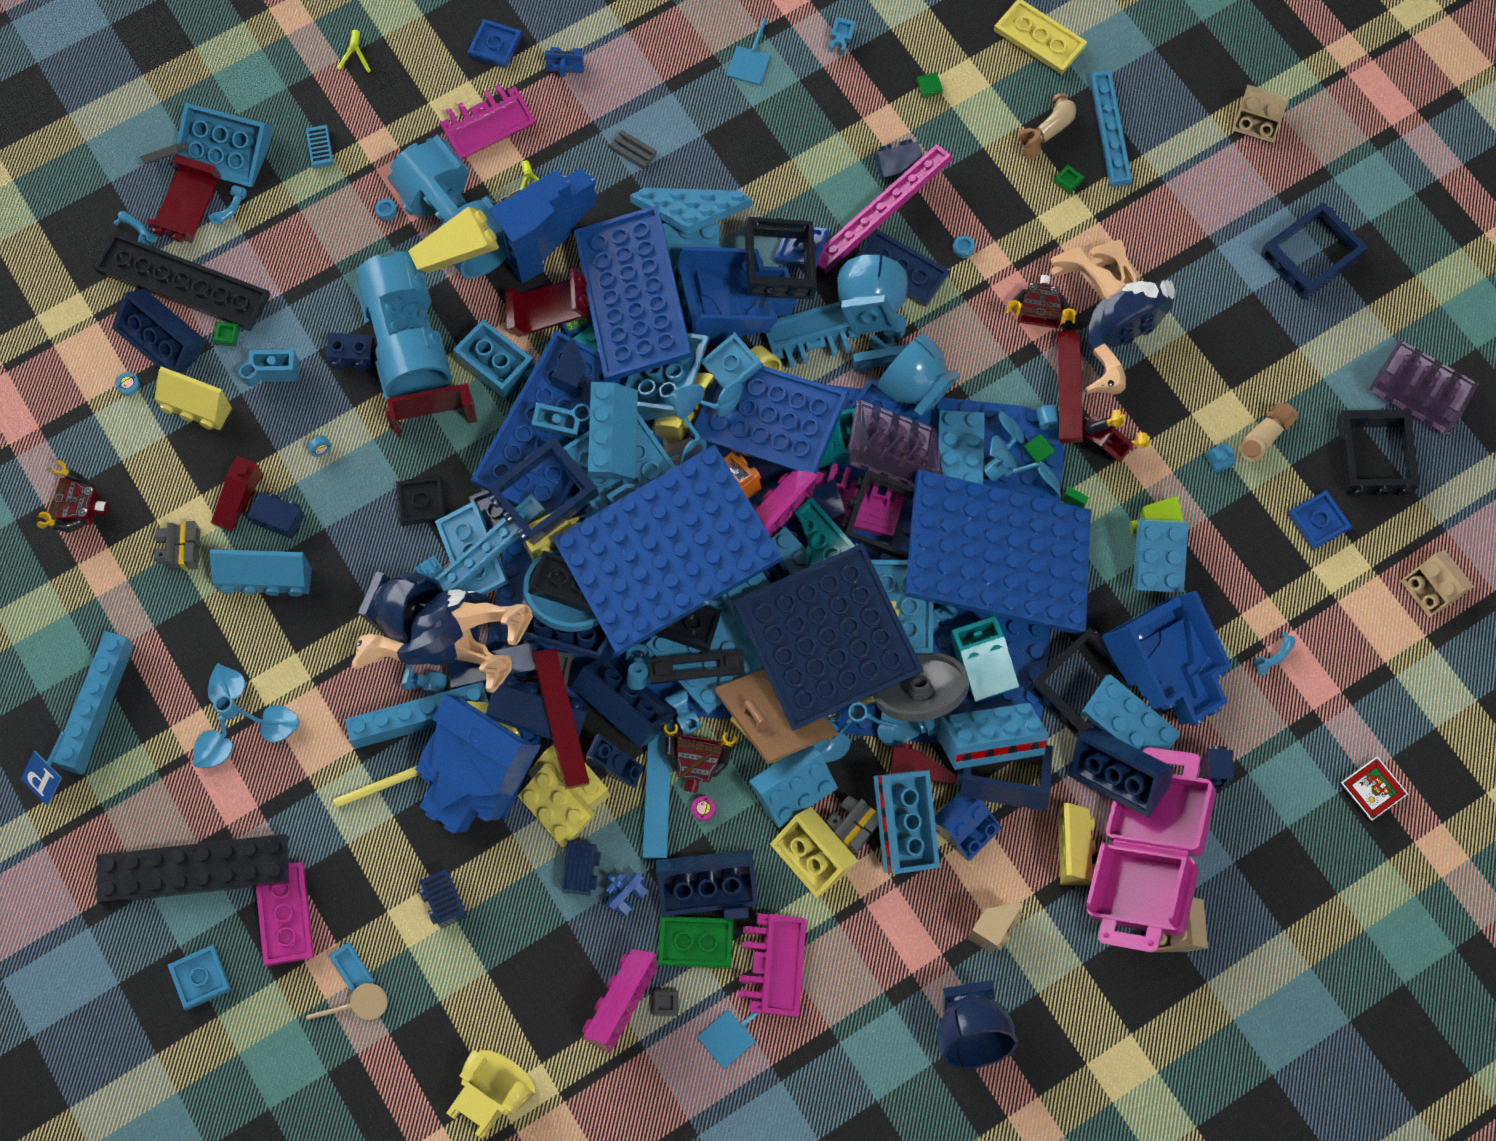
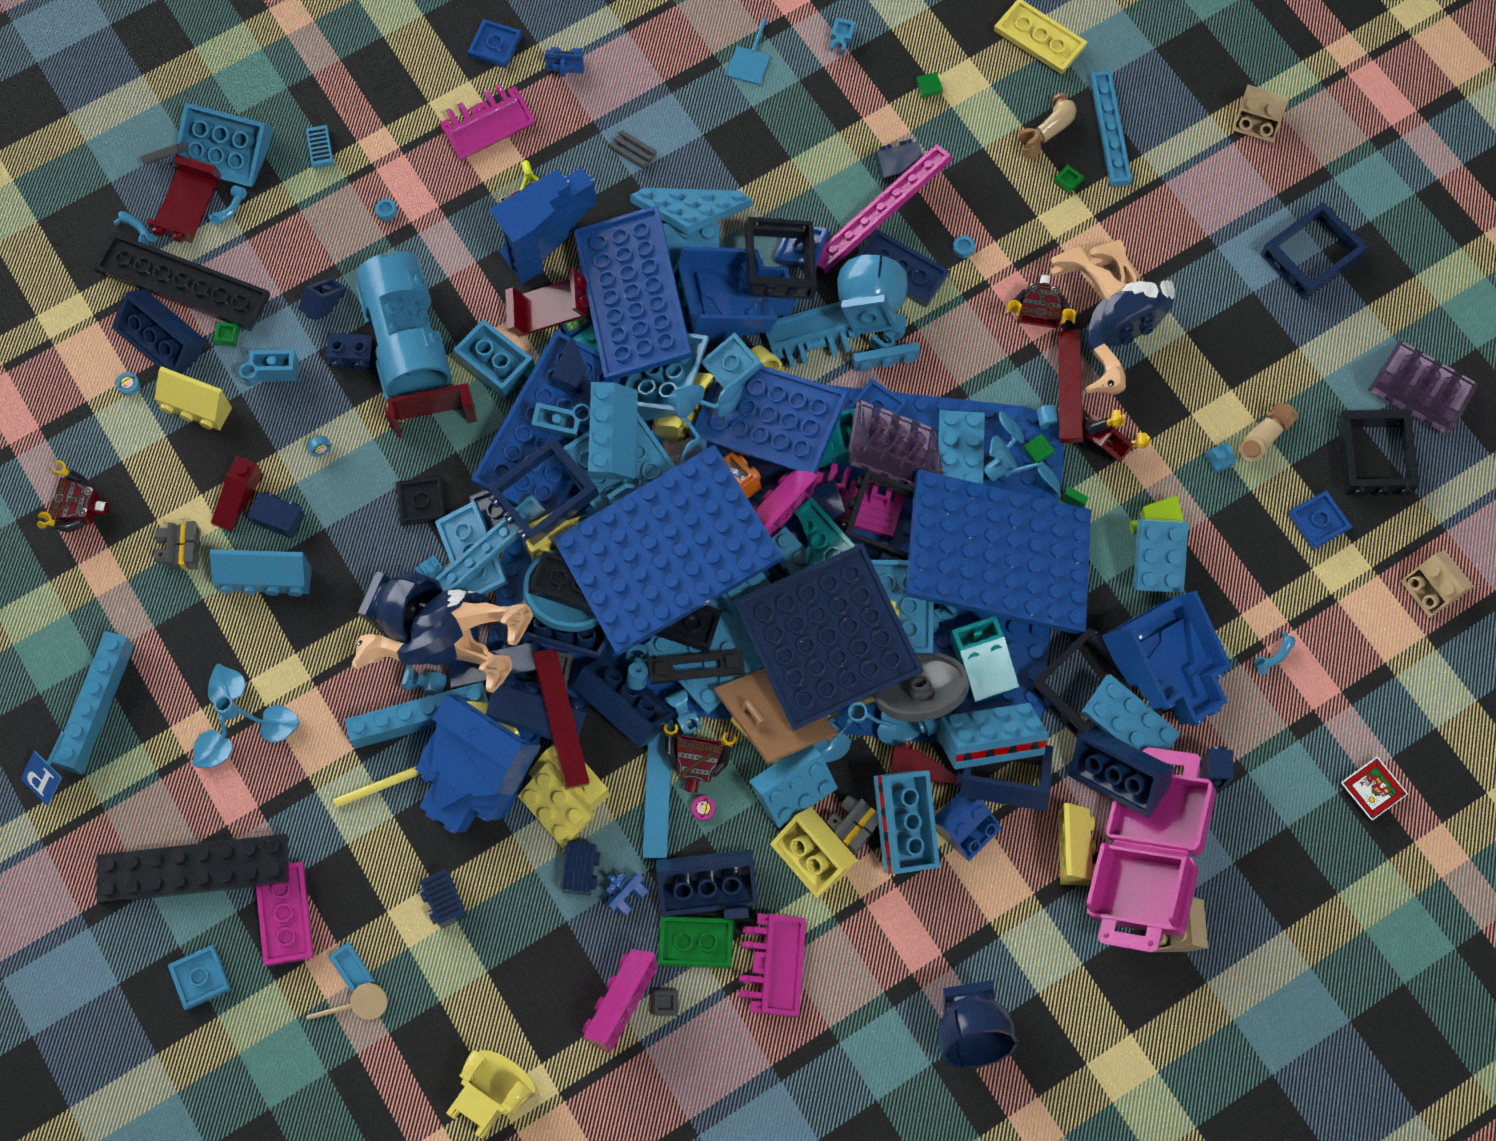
(321, 298): none -> dark blue slope
(354, 42): neon yellow plant -> none
(431, 183): dark azure cylinder -> none
(455, 242): light yellow slope -> none
(613, 762): dark blue slope -> none
(727, 1038): dark azure piece -> none
(918, 375): dark azure plate -> none
(992, 927): tan slope -> none

